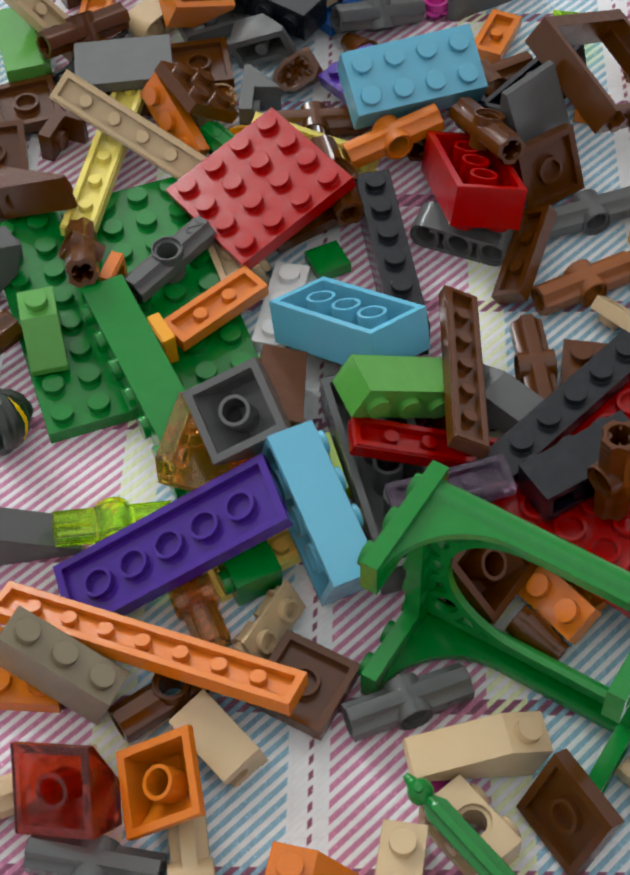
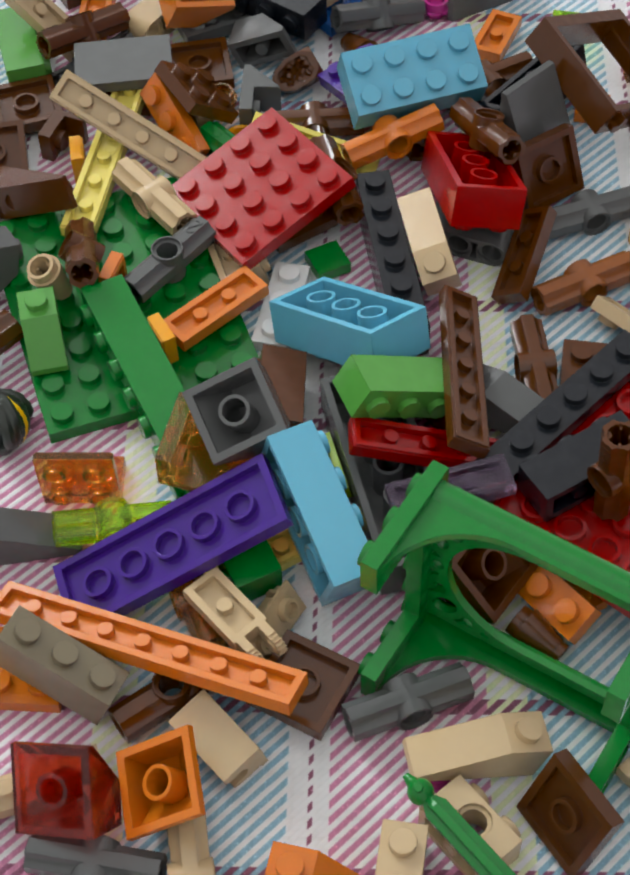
(47, 271): none -> tan cone
(77, 154): none -> light orange tile
(79, 476): none -> clear orange bracket
(152, 195): none -> tan piece
(232, 614): none -> tan hinge
(428, 241): none -> tan slope

